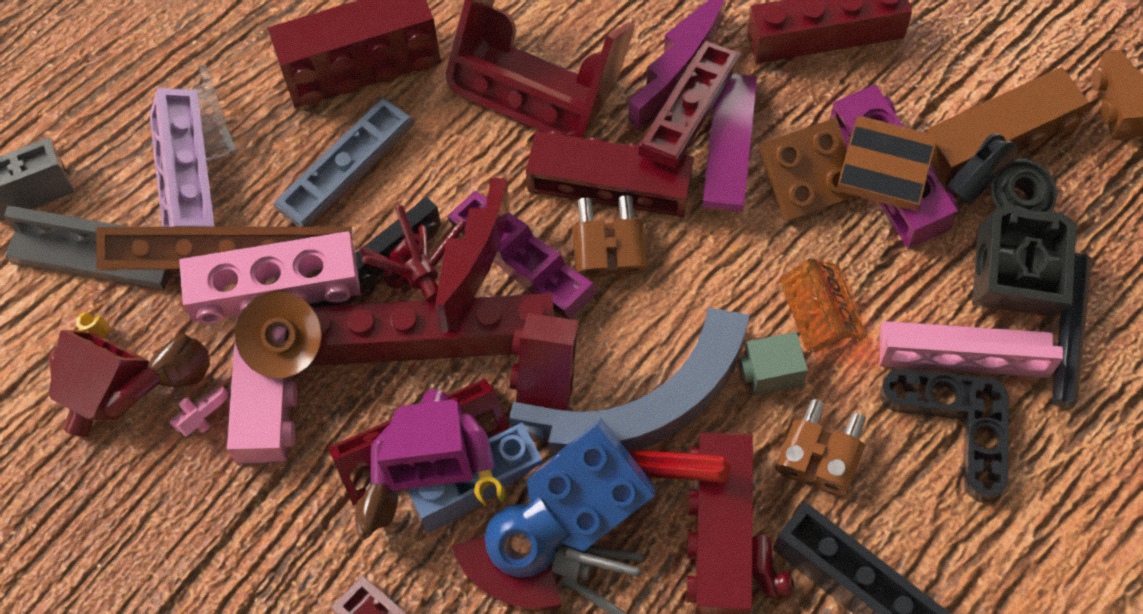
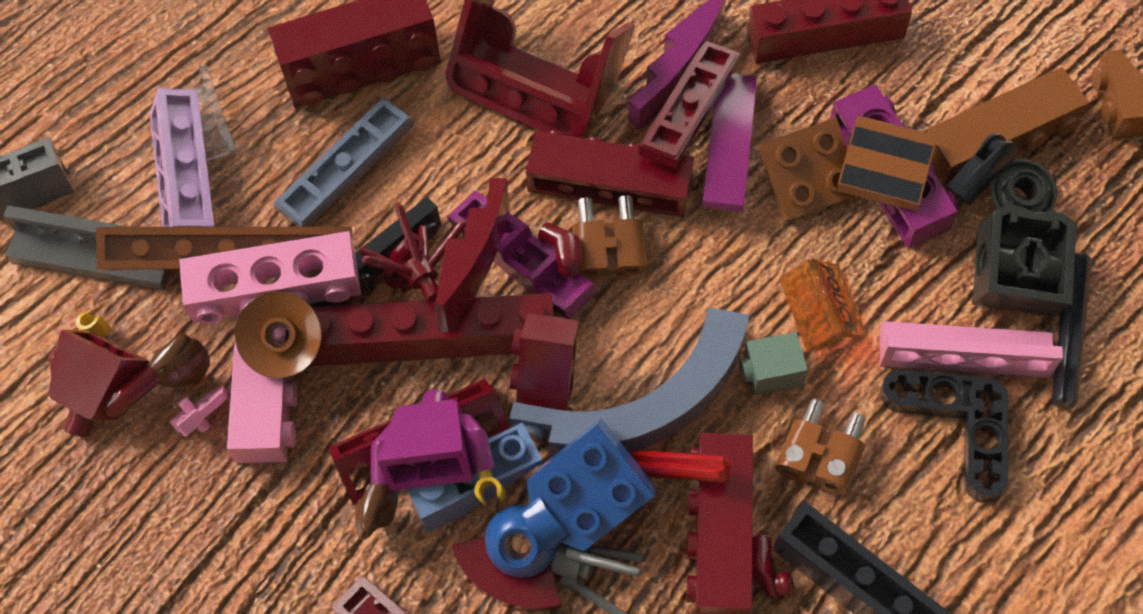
(567, 248): none -> dark red arm

